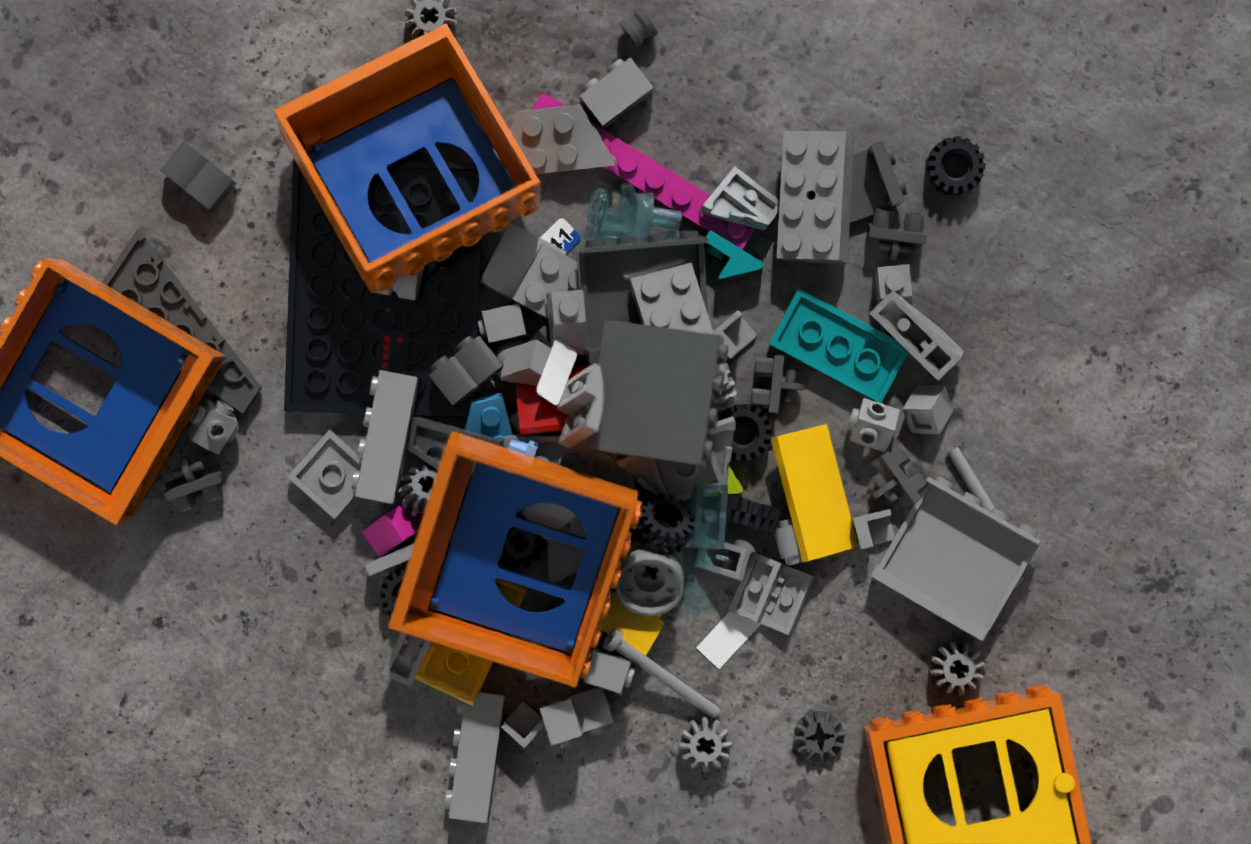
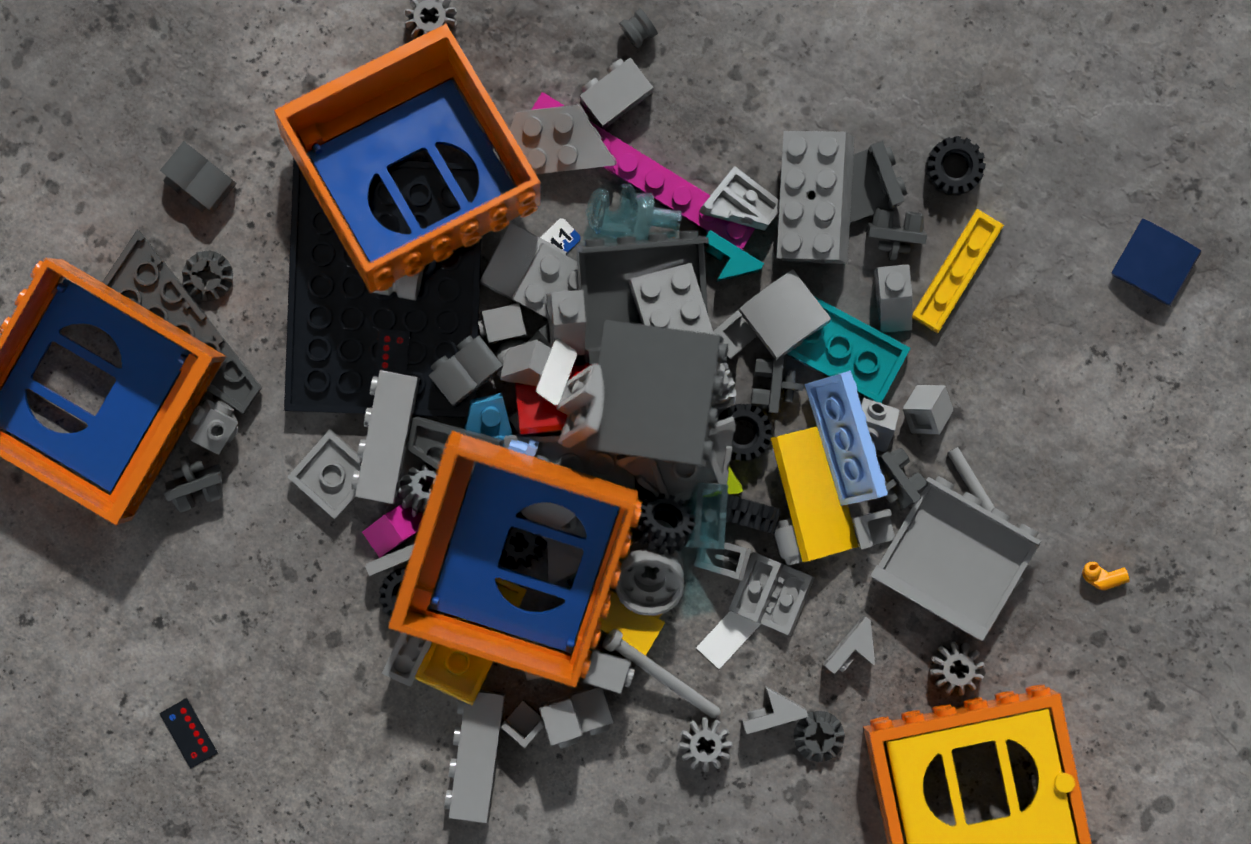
(188, 733): none -> black sticker
(216, 287): none -> dark grey gear
(782, 712): none -> light grey slope
(784, 314): none -> light grey slope
(846, 439): none -> light blue plate
(857, 639): none -> light grey slope
(918, 335): light grey slope -> none
(957, 271): none -> yellow tile
(1102, 579): none -> light orange arm
(1156, 262): none -> dark blue slope

